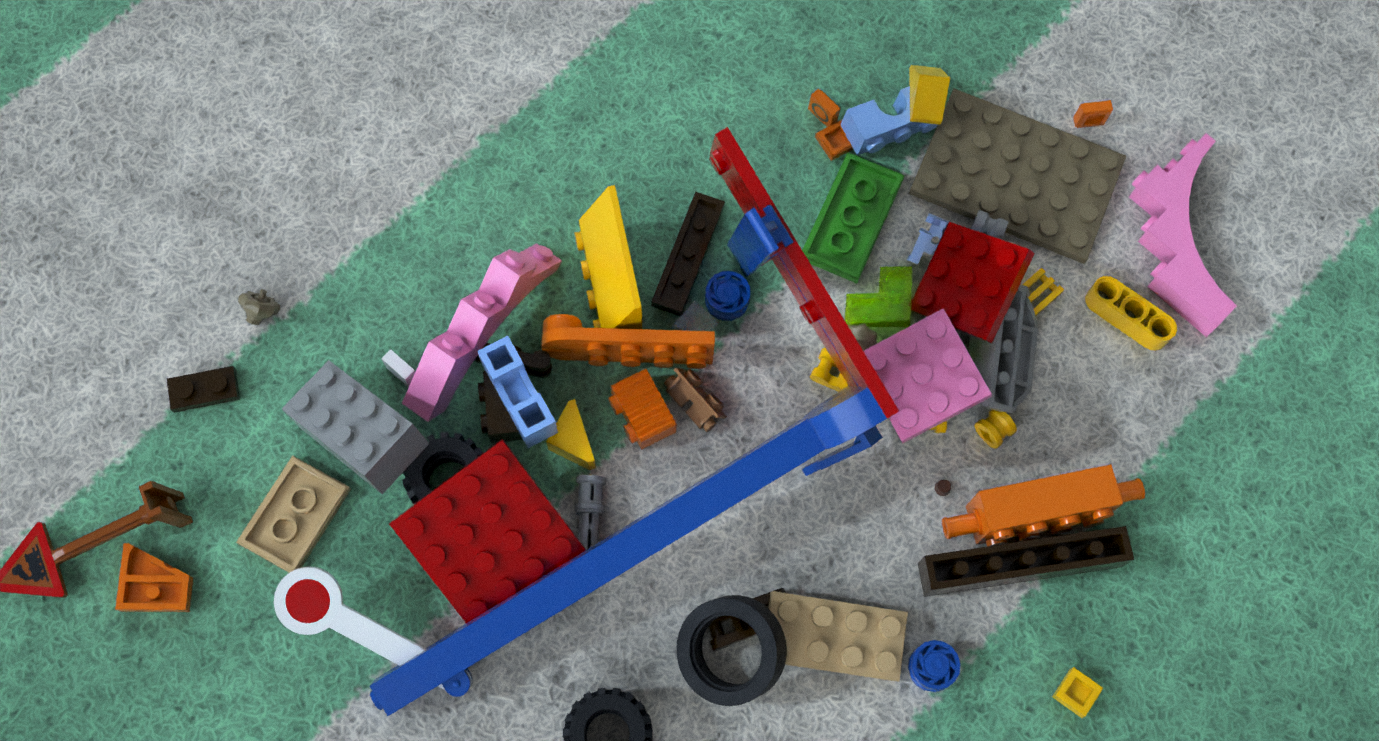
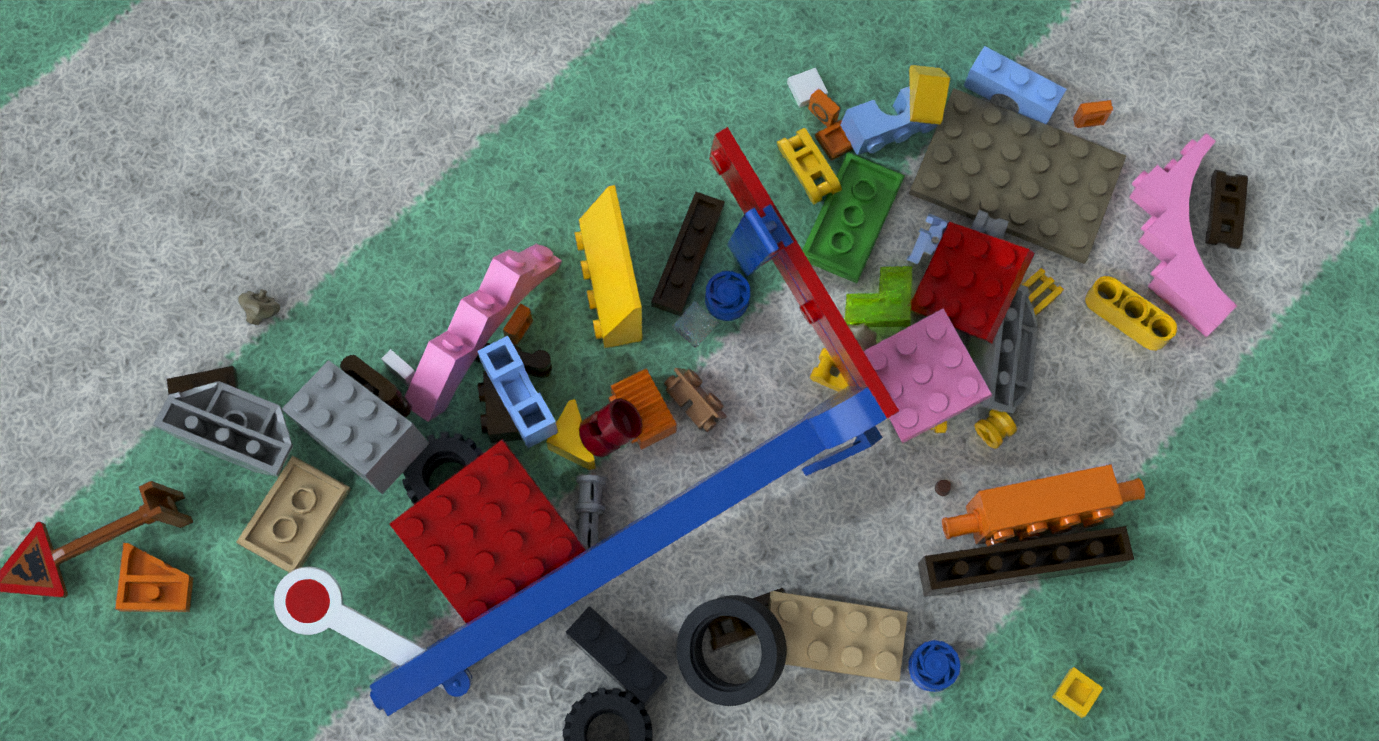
(229, 426): none -> light grey wedge
(376, 384): none -> dark brown plate
(518, 324): none -> orange tile
(568, 340): orange plate -> none
(610, 427): none -> dark red wheel
(616, 656): none -> black brick
(804, 85): none -> white tile
(809, 165): none -> yellow plate
(1000, 75): none -> light blue arch
(1227, 209): none -> dark brown plate

